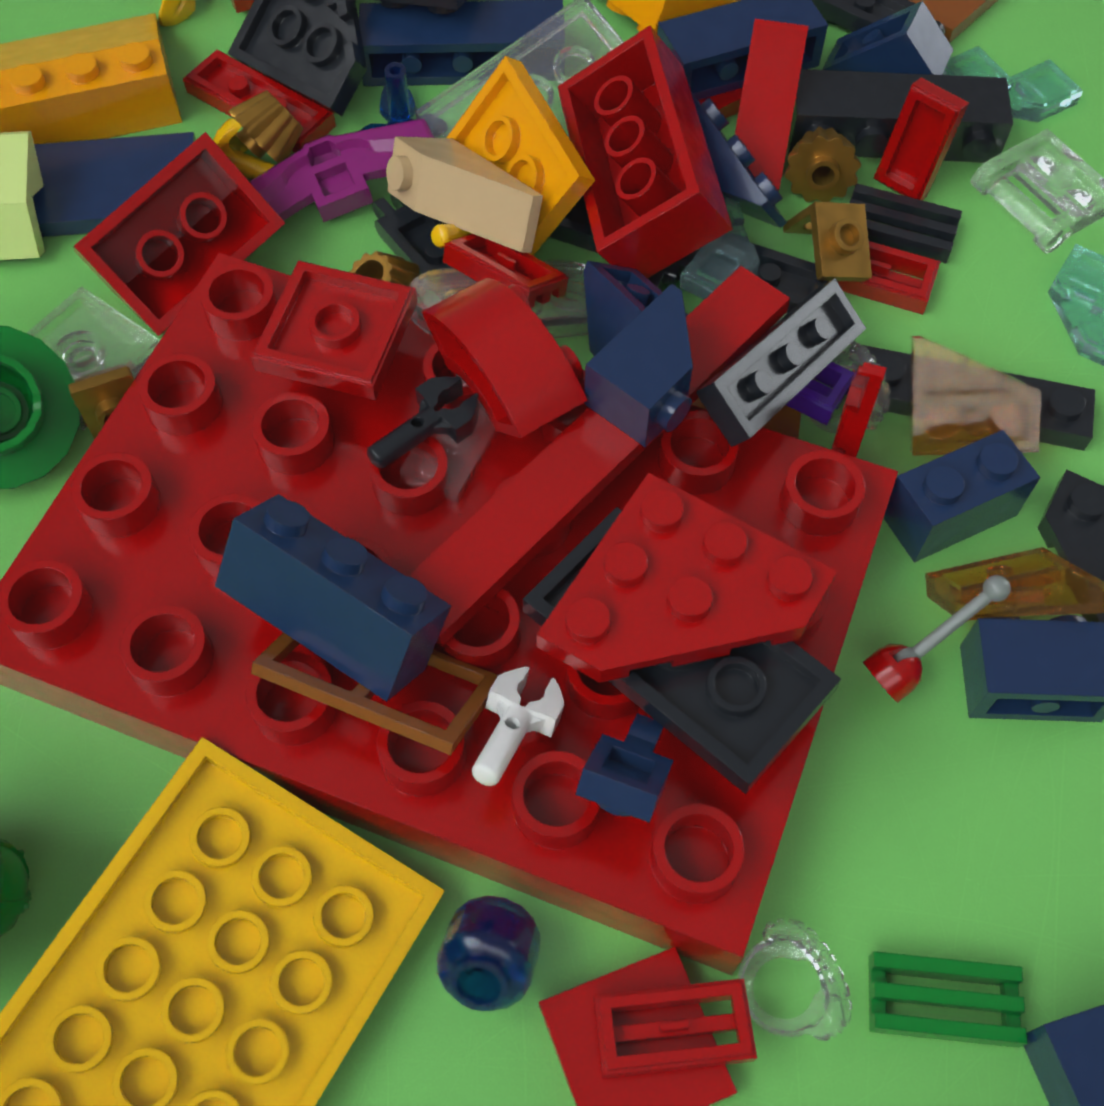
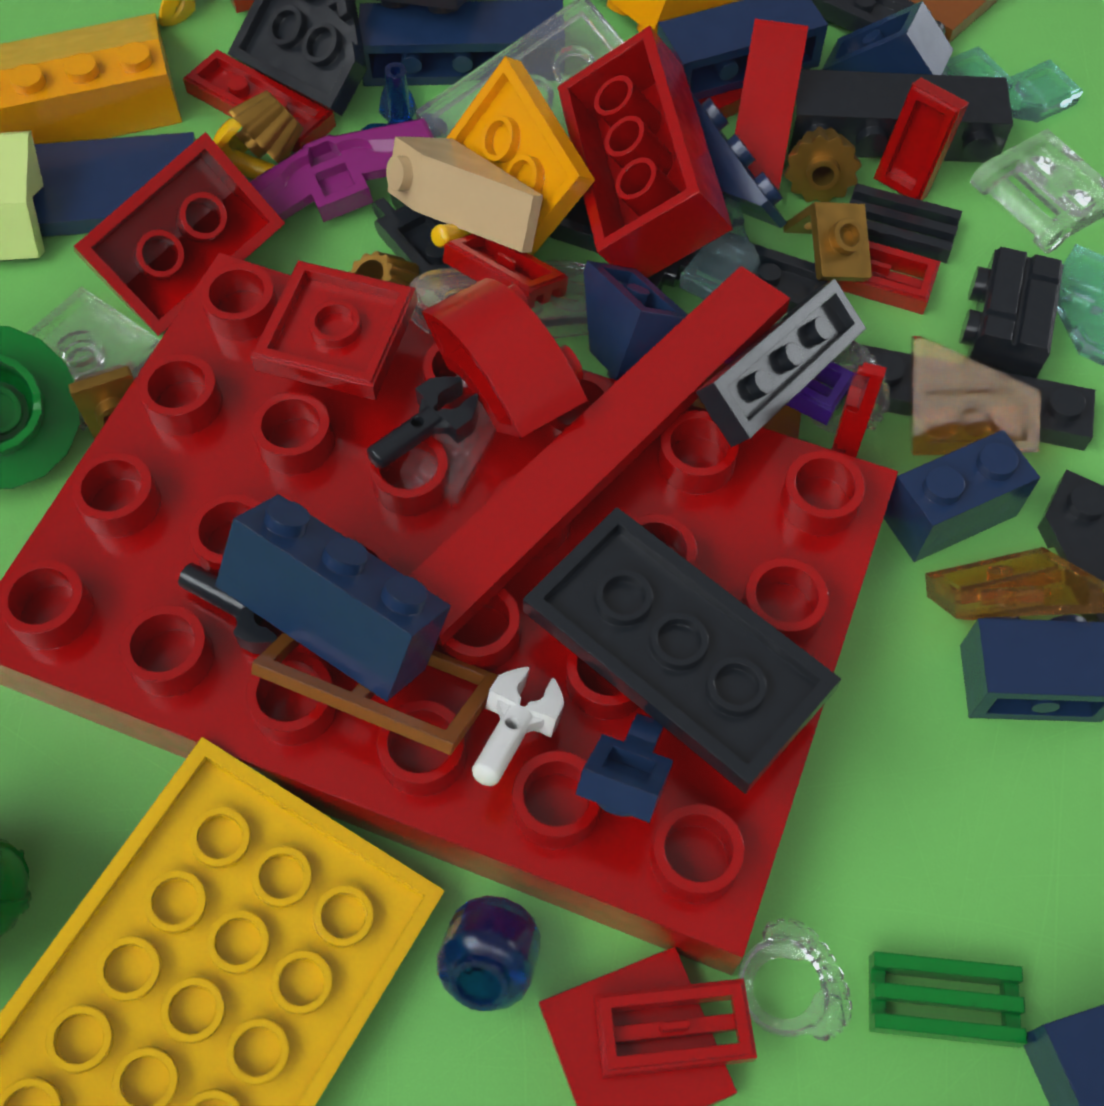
(247, 632): none -> black bar
(645, 371): dark blue slope -> none
(680, 588): red plate -> none
(900, 666): hinge -> none
(1013, 311): none -> black brick

